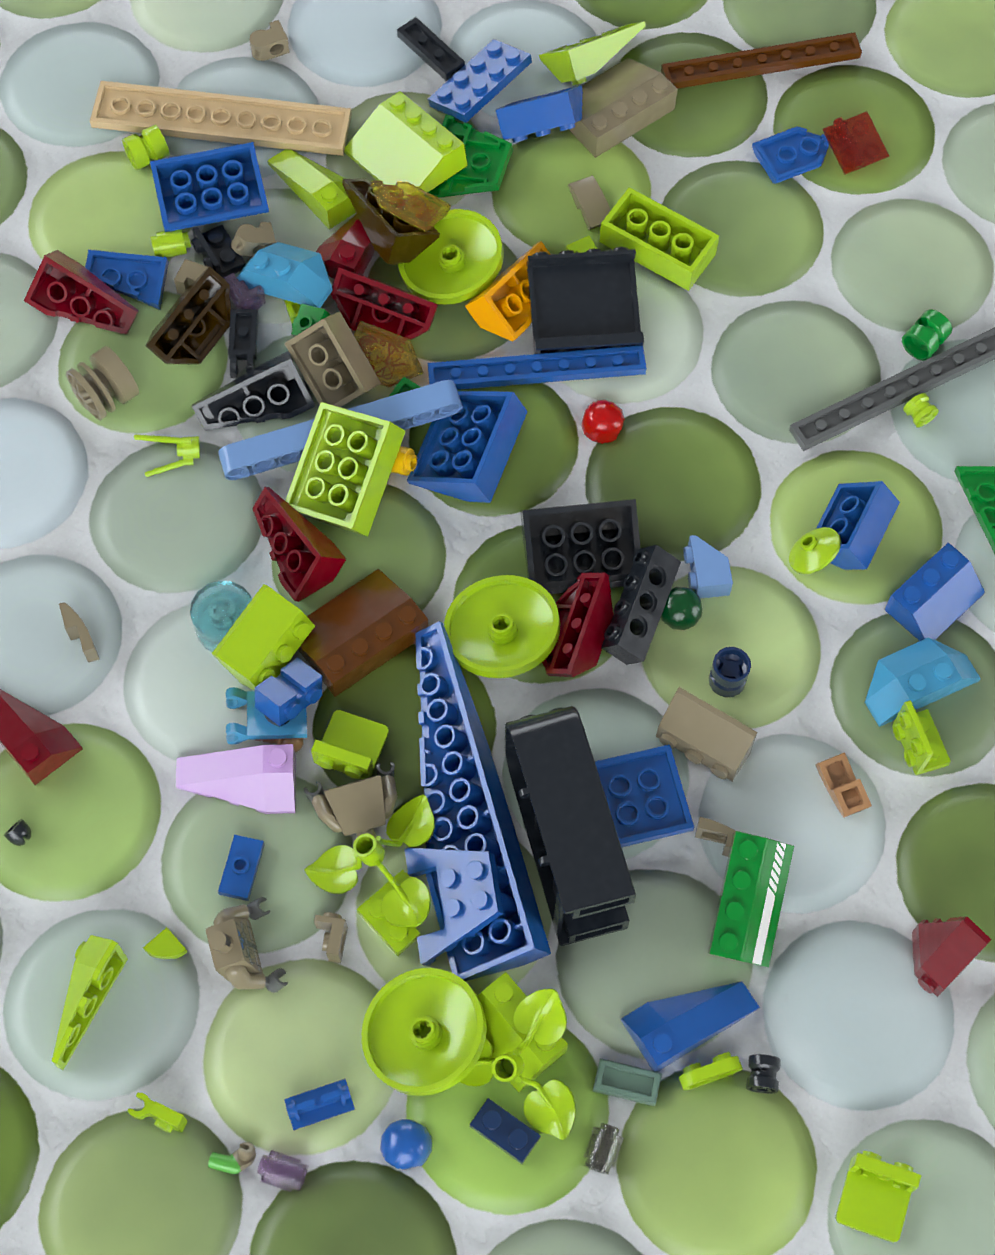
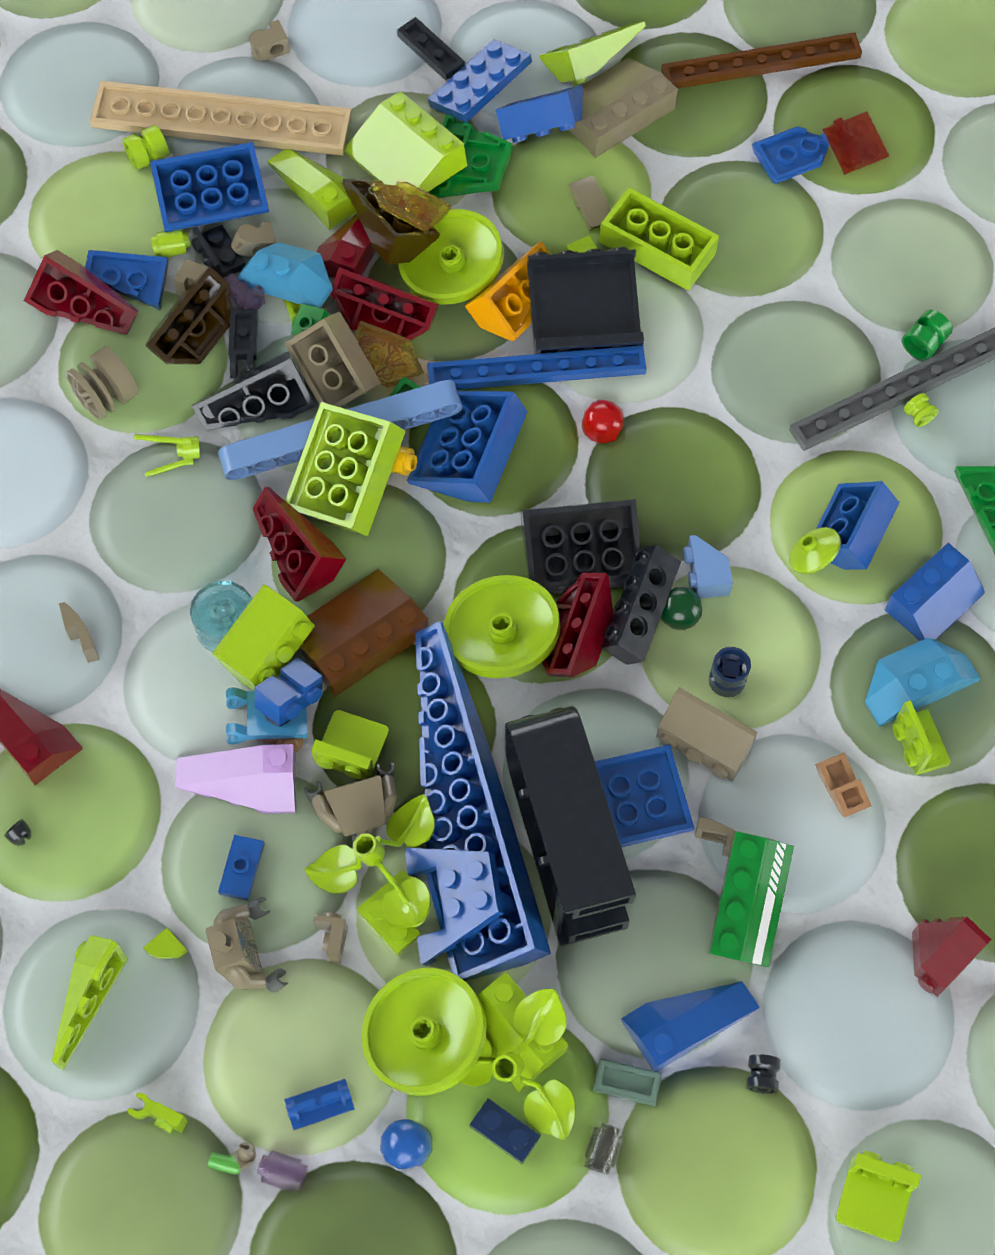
(698, 1075): lime plate -> none

